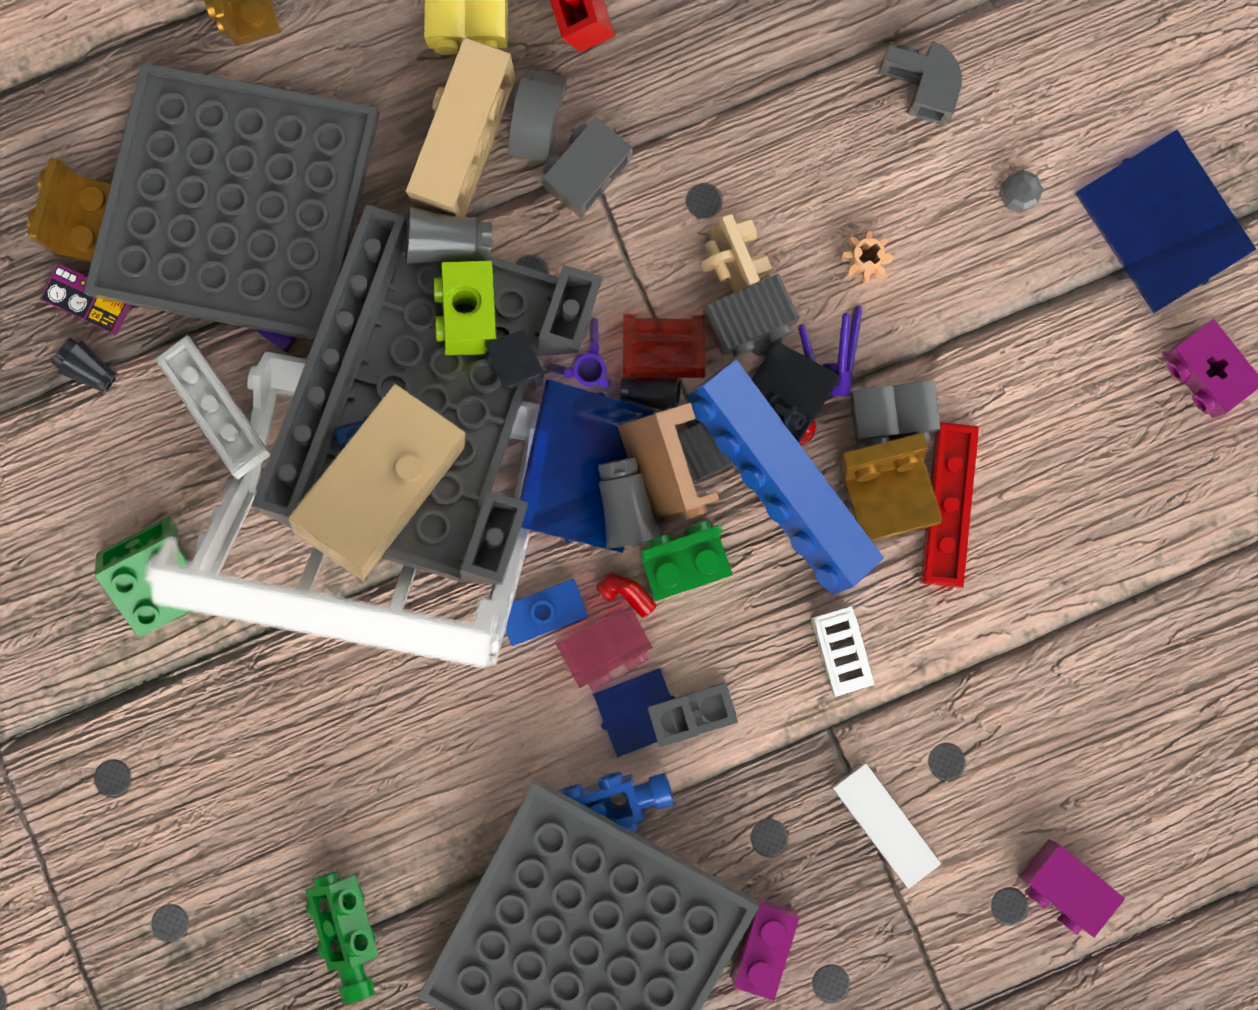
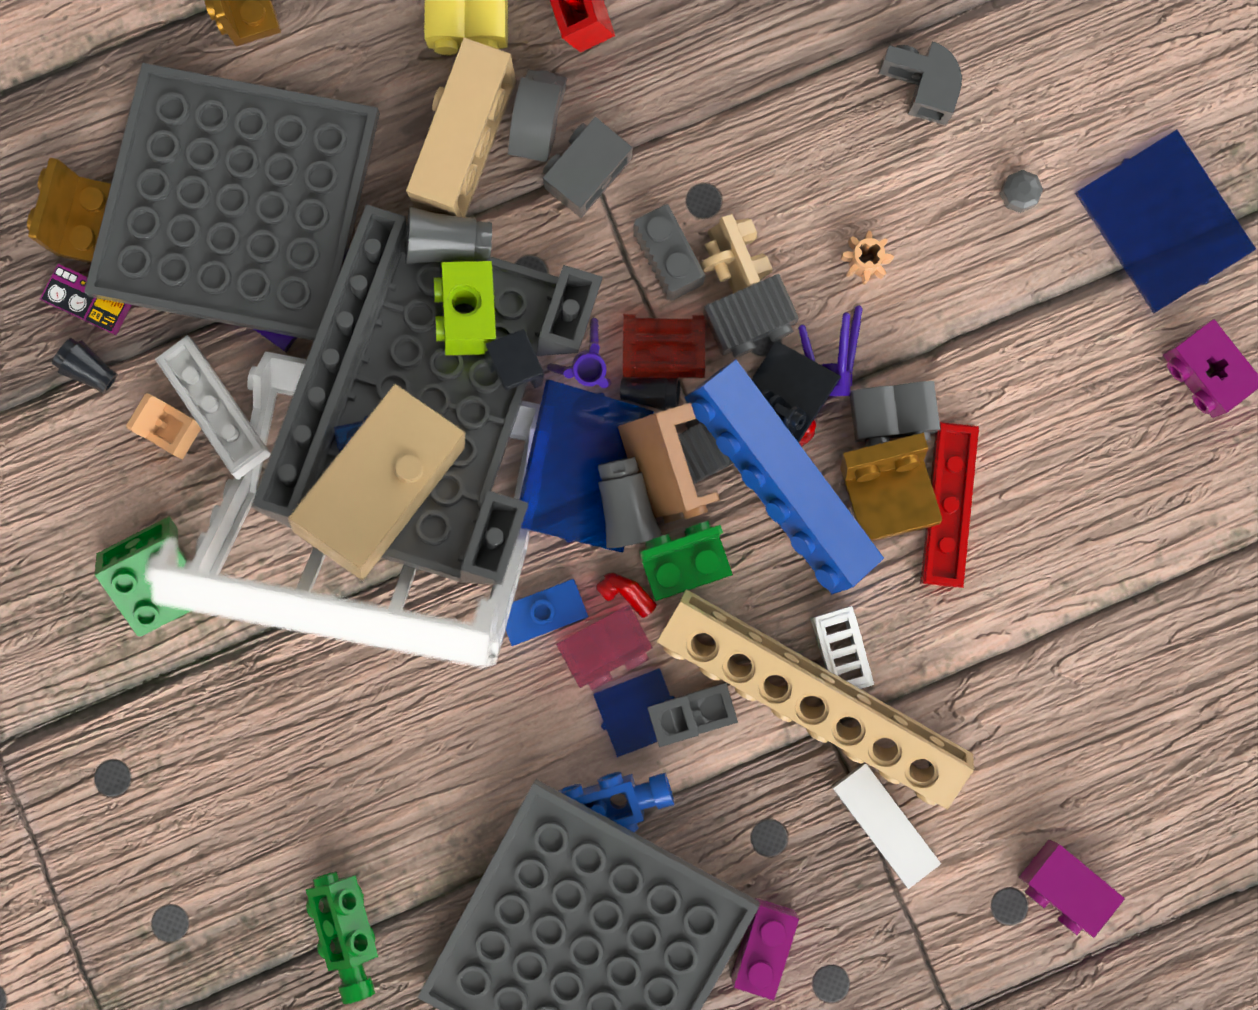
(164, 425): none -> light nougat bracket
(668, 252): none -> dark grey brick
(841, 699): none -> tan brick

